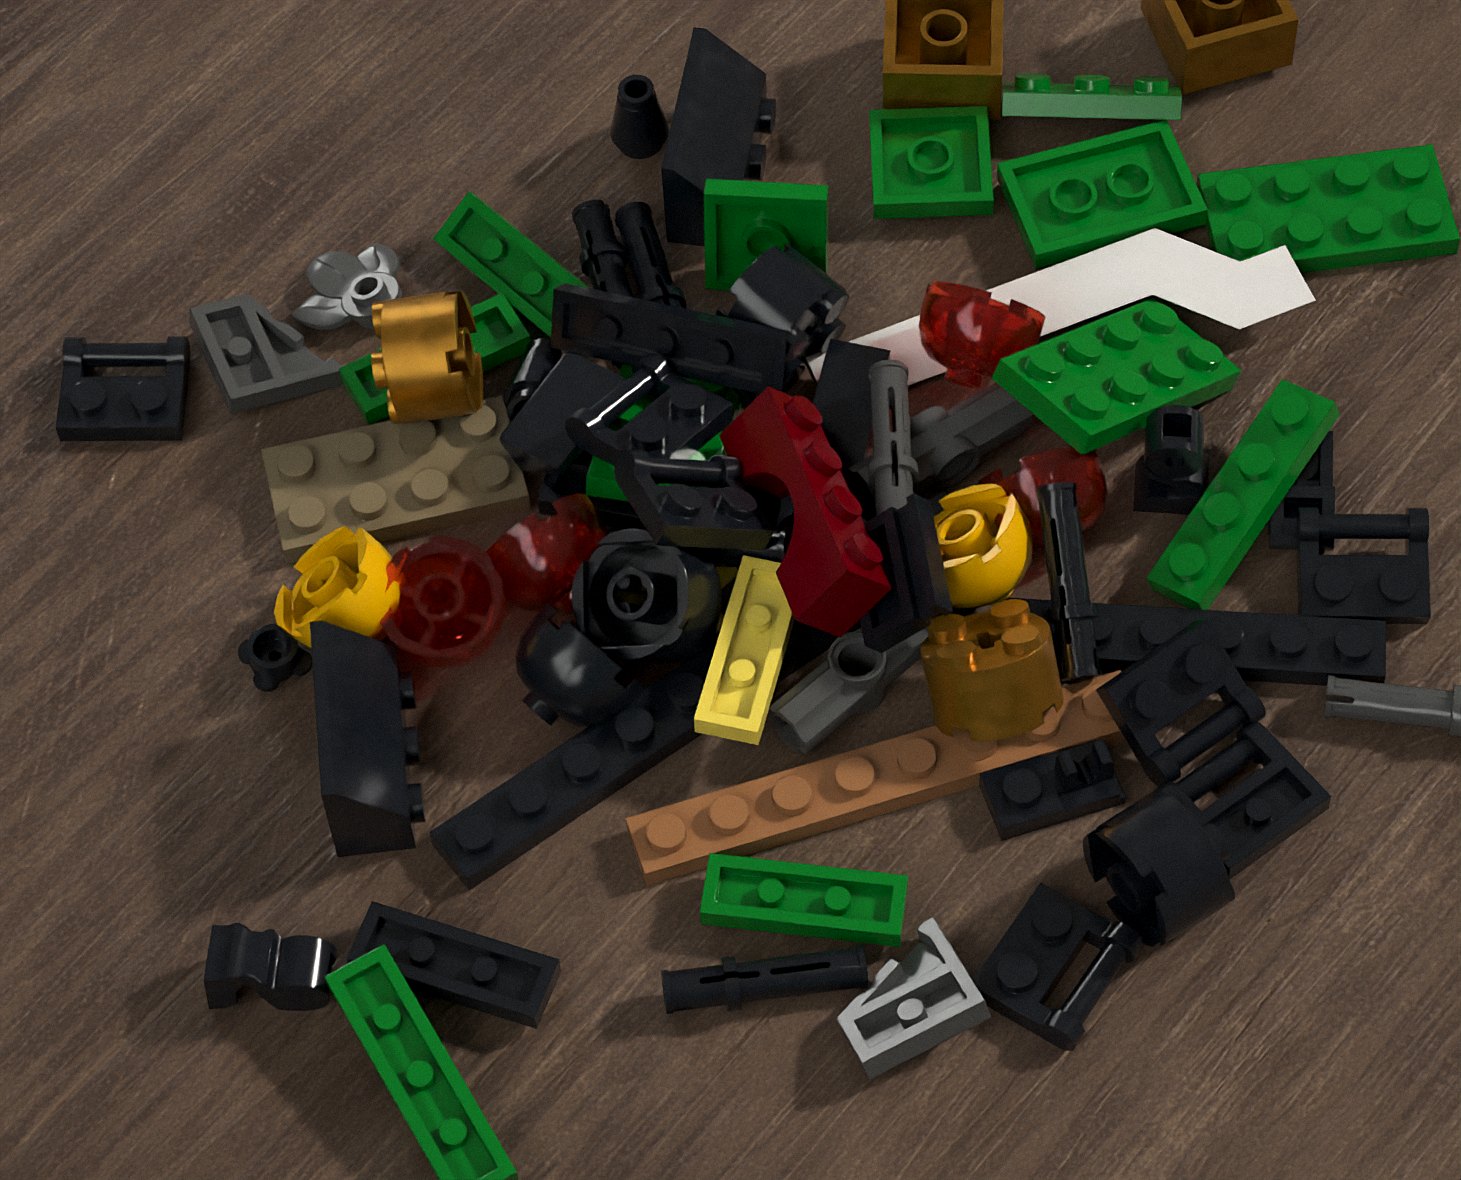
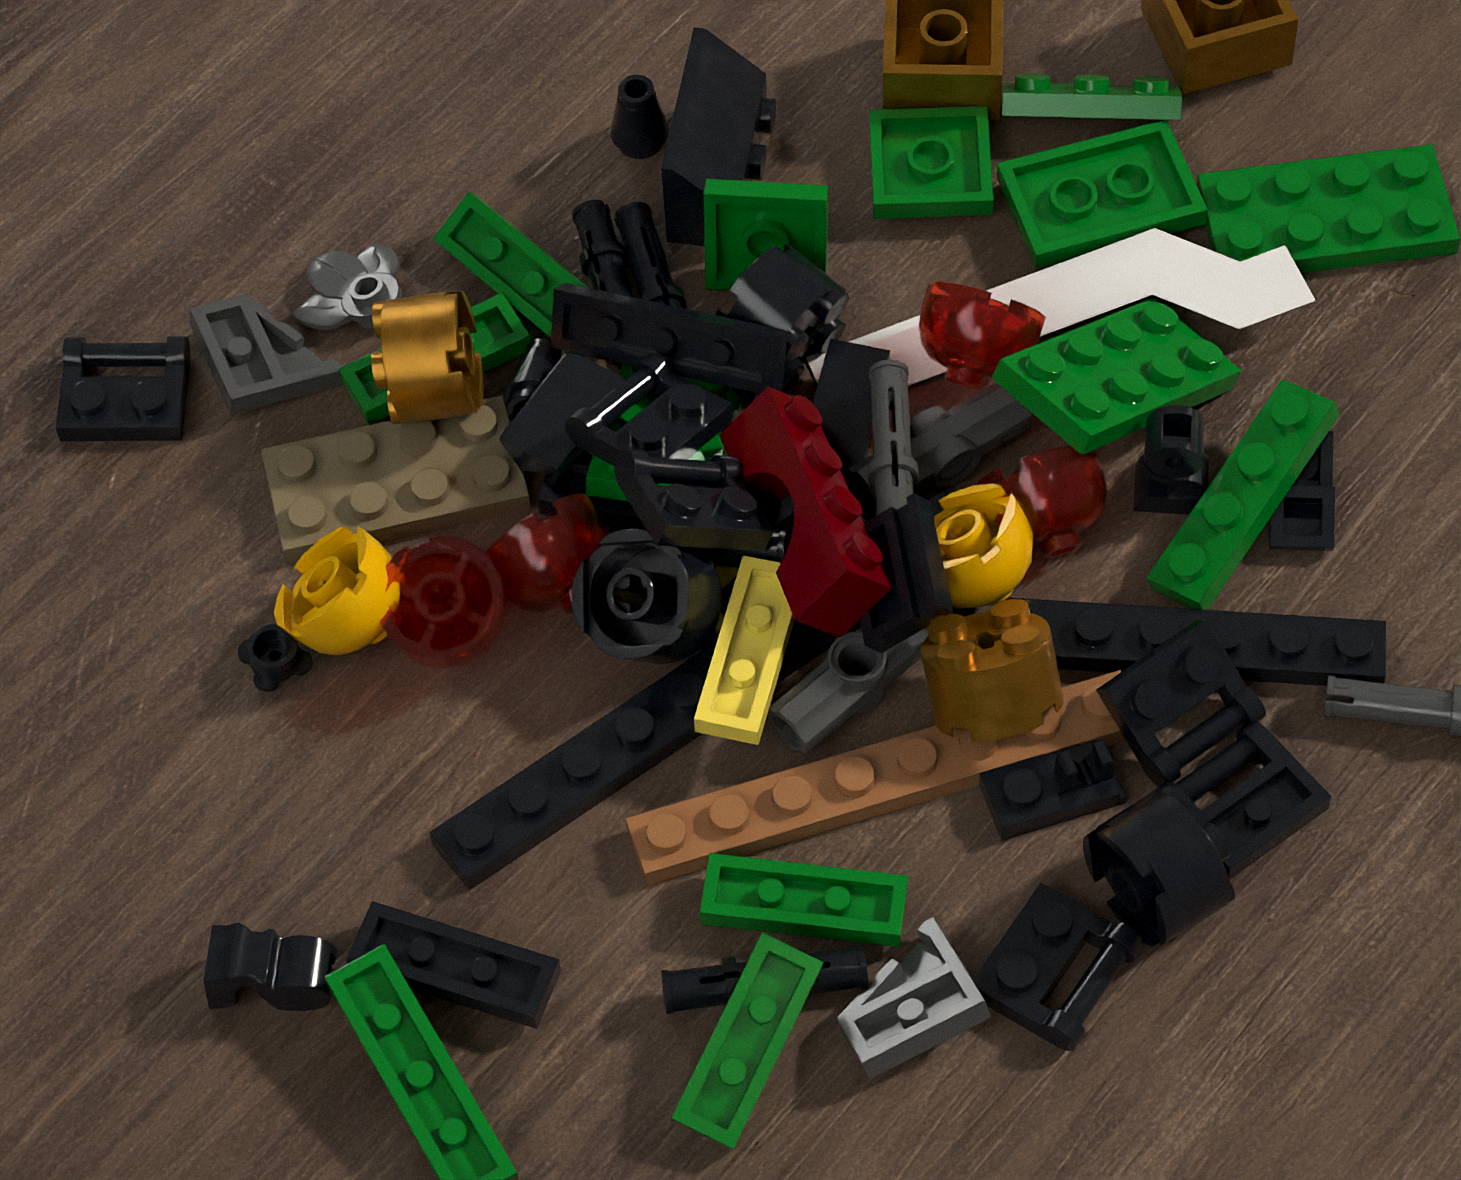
(365, 742): black slope -> none
(570, 674): black cylinder -> none
(747, 1041): none -> green plate
(1068, 582): black pin -> none
(1364, 585): black plate -> none

